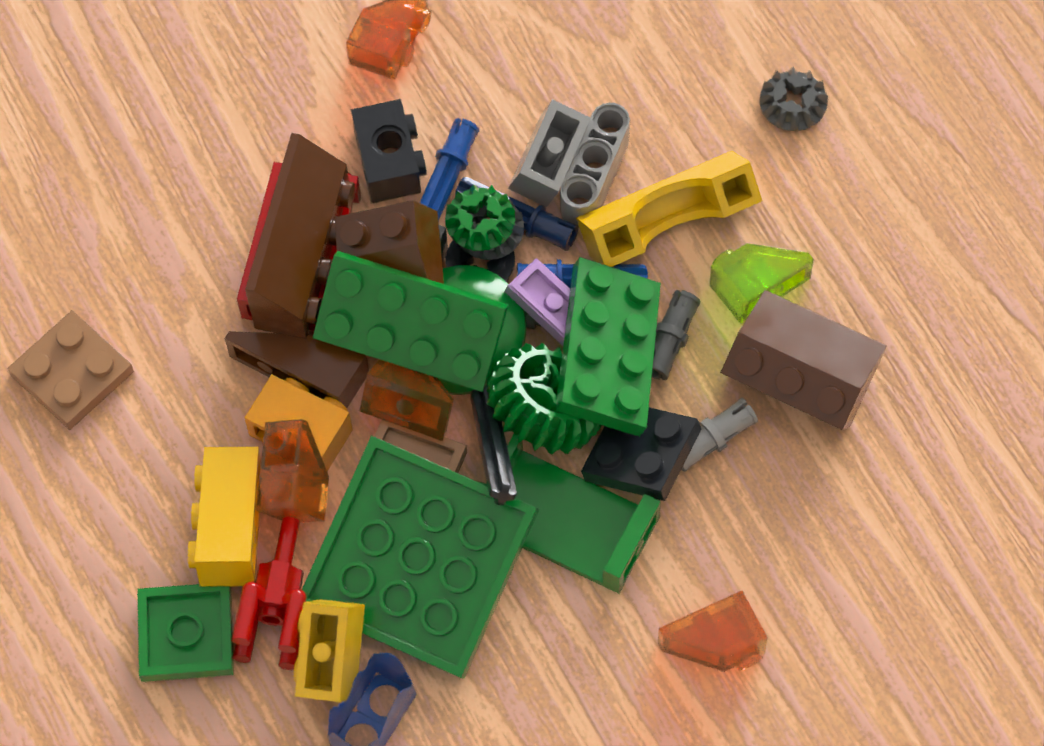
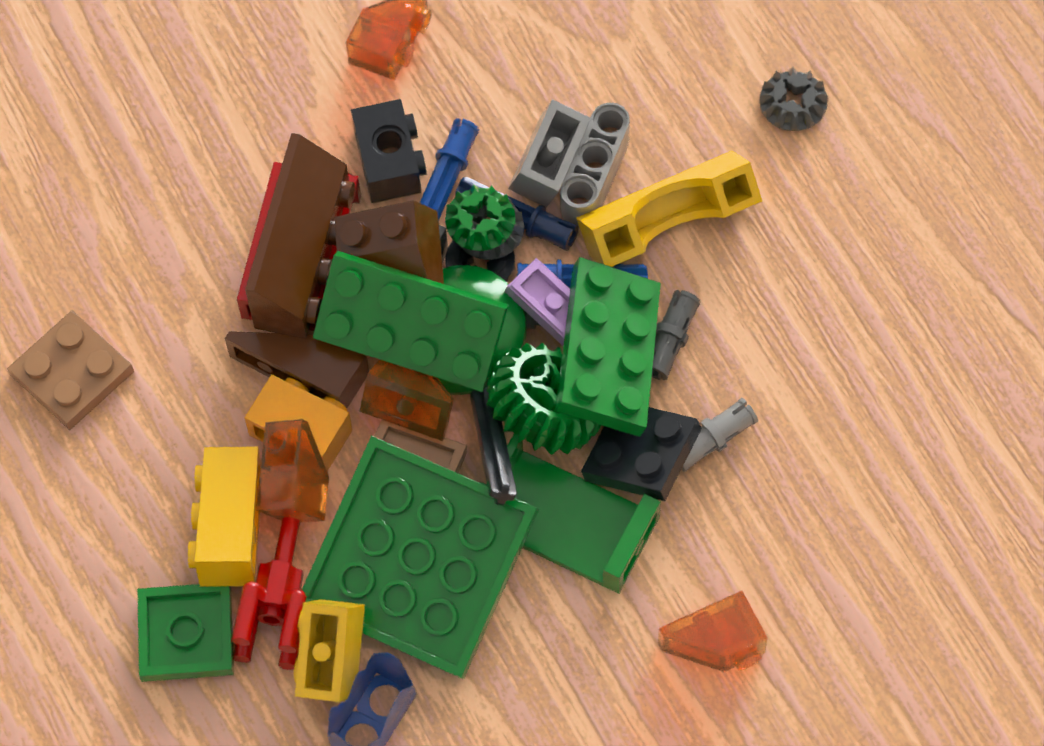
(745, 273): clear neon green slope -> none
(804, 360): reddish brown slope -> none

